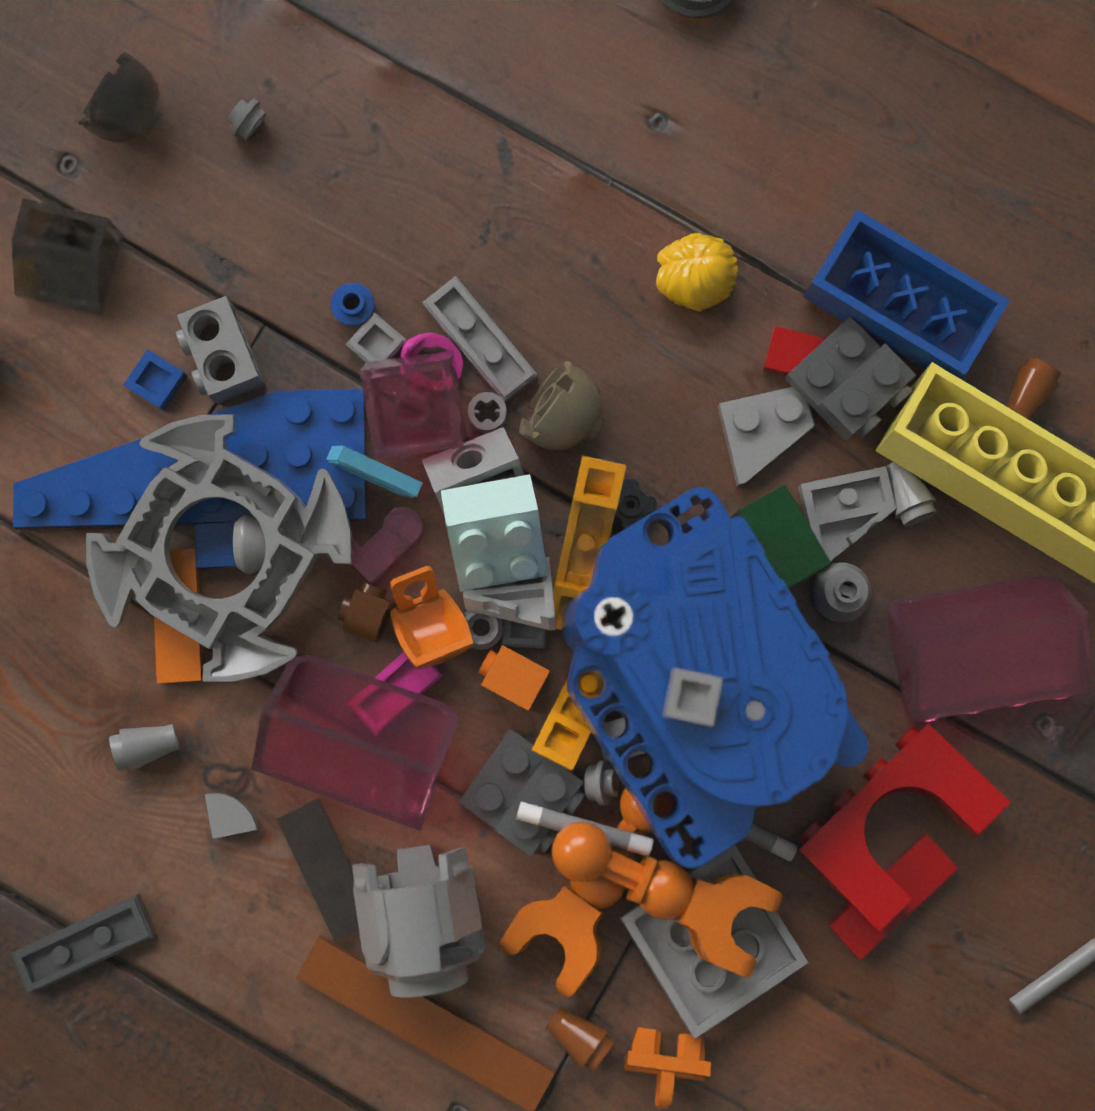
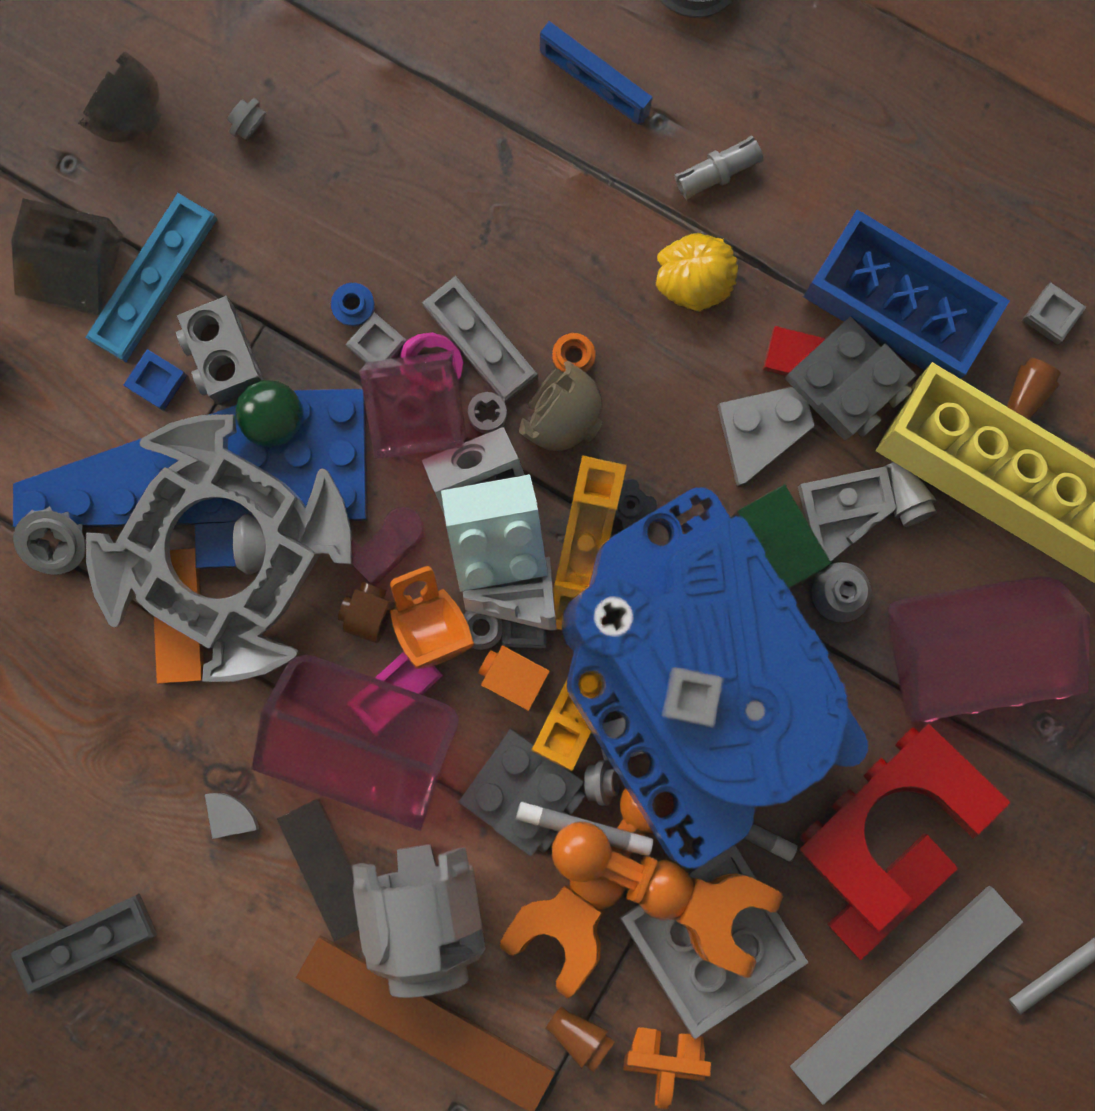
(37, 551): none -> light grey gear
(142, 745): light grey cone -> none
(151, 277): none -> dark azure tile
(269, 413): none -> dark green hair
(373, 471): medium azure tile -> none
(577, 342): none -> orange plate
(595, 73): none -> blue tile
(719, 167): none -> light grey pin
(906, 994): none -> light grey tile
(1054, 313): none -> light grey tile

